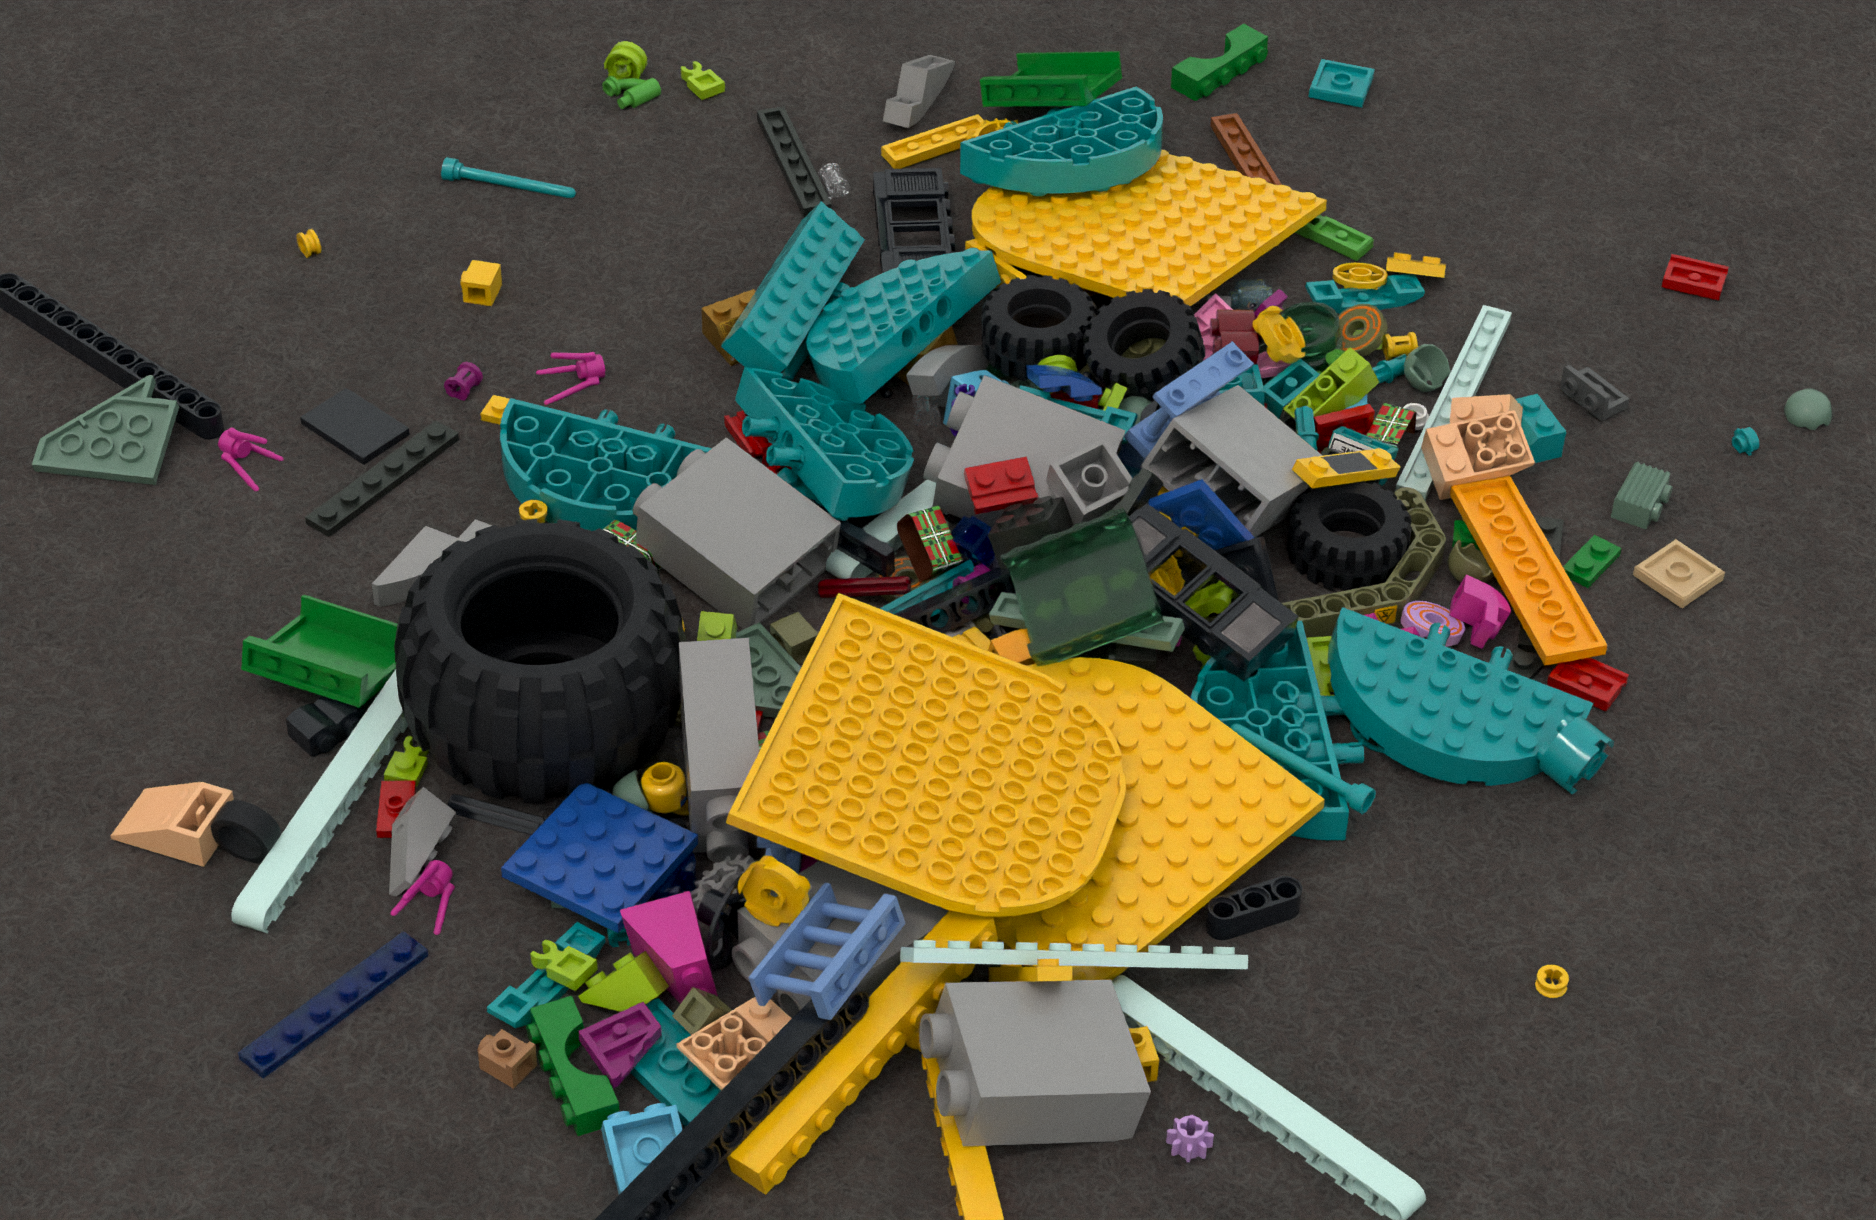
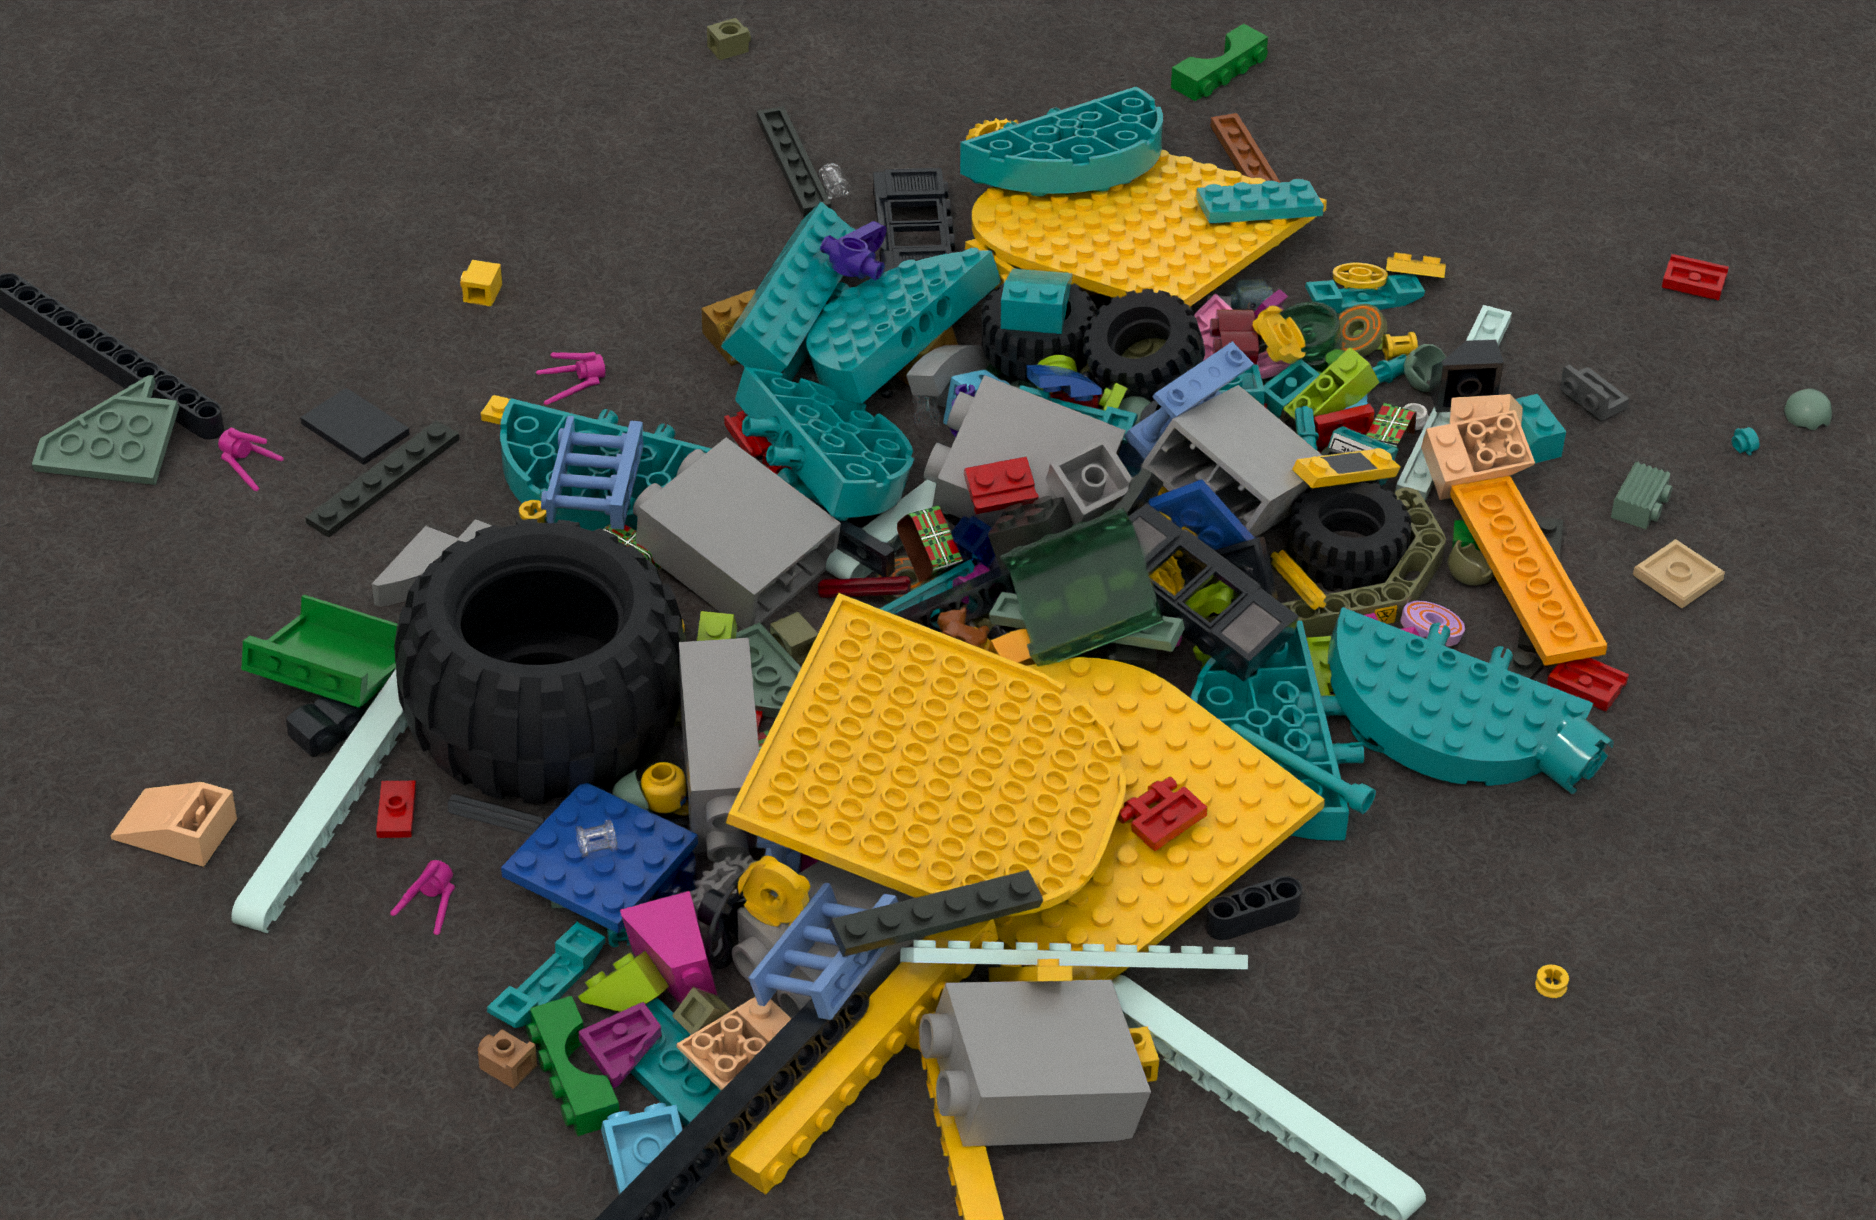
(245, 831): black tyre -> none
(309, 243): yellow bush -> none
(332, 1004): clear blue plate -> none
(407, 765): lime plate -> none
(414, 836): light grey slope -> none
(454, 170): teal piece -> none
(460, 379): magenta bush -> none
(565, 967): lime plate -> none
(584, 835): none -> clear bush
(620, 485): none -> medium blue fence
(626, 61): lime wheel -> none
(638, 90): bright green plant -> none
(702, 83): lime plate -> none
(728, 38): none -> olive brick
(854, 252): none -> dark purple piece
(917, 89): light grey slope -> none
(929, 143): yellow plate -> none
(935, 913): none -> pearl dark grey plate
(953, 624): none -> dark orange animal
(1035, 300): none -> teal slope
(1053, 79): green panel -> none
(1165, 820): none -> red plate
(1189, 1137): lavender gear -> none
(1259, 201): none -> teal plate
(1298, 580): none -> yellow axle
(1337, 237): bright green hinge -> none
(1341, 83): teal plate -> none
(1467, 372): none -> black slope
(1481, 608): dark pink brick -> none
(1591, 561): green plate -> none

